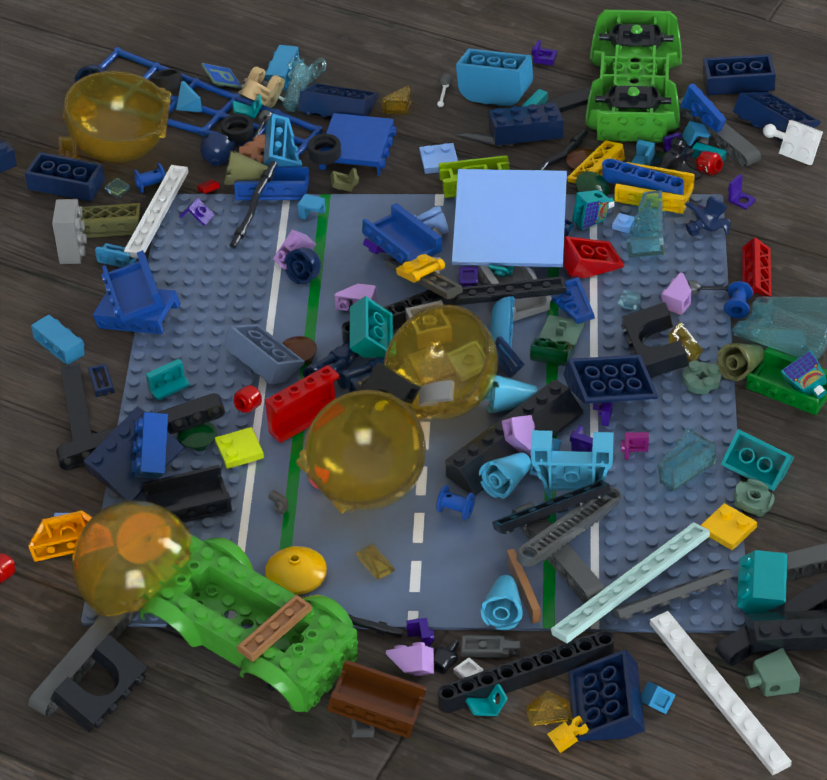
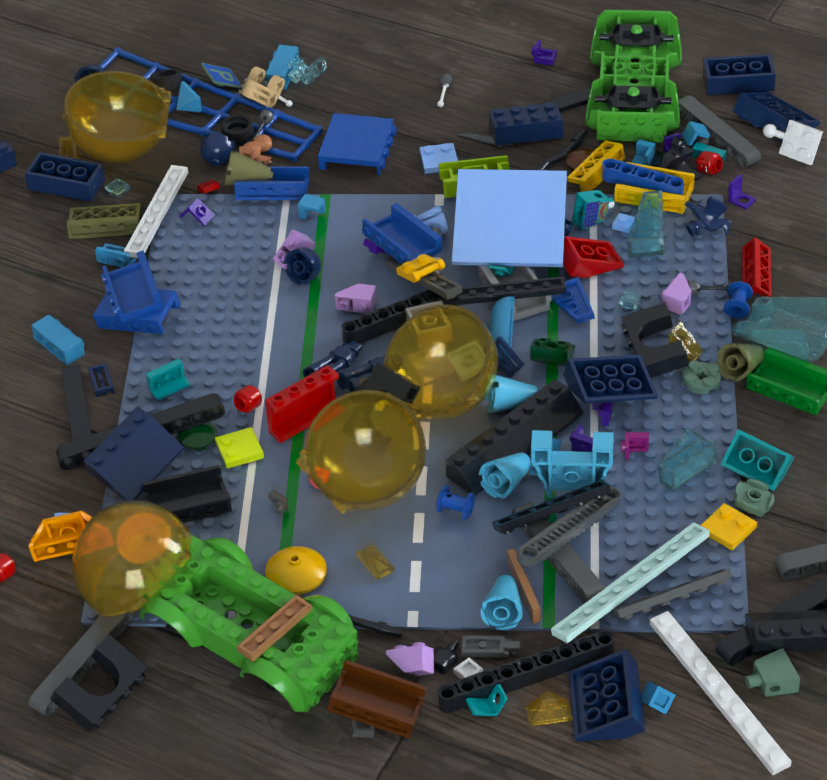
(68, 231): light grey brick -> none
(149, 178): blue hose -> none
(150, 445): blue piece -> none
(241, 231): black bar -> none
(250, 111): teal bracket -> none
(262, 353): sand blue slope -> none
(279, 143): dark azure wedge -> none
(298, 81): clear light blue piece -> none
(302, 346): reddish brown dish -> none
(324, 157): black tyre -> none
(333, 99): dark blue slope -> none
(344, 181): olive bracket -> none
(370, 328): teal slope -> none
(397, 102): clear yellow slope -> none
(420, 628): dark purple bracket -> none
(436, 392): light grey slope -> none
(468, 276): dark purple bracket -> none
(494, 76): dark azure brick -> none
(519, 432): lavender slope -> none
(538, 98): teal piece -> none
(562, 329): sand green piece -> none
(565, 735): yellow plate -> none
(591, 181): dark green dish -> none
(701, 106): blue wing -> none
(761, 581): teal slope -> none
(806, 375): torso -> none

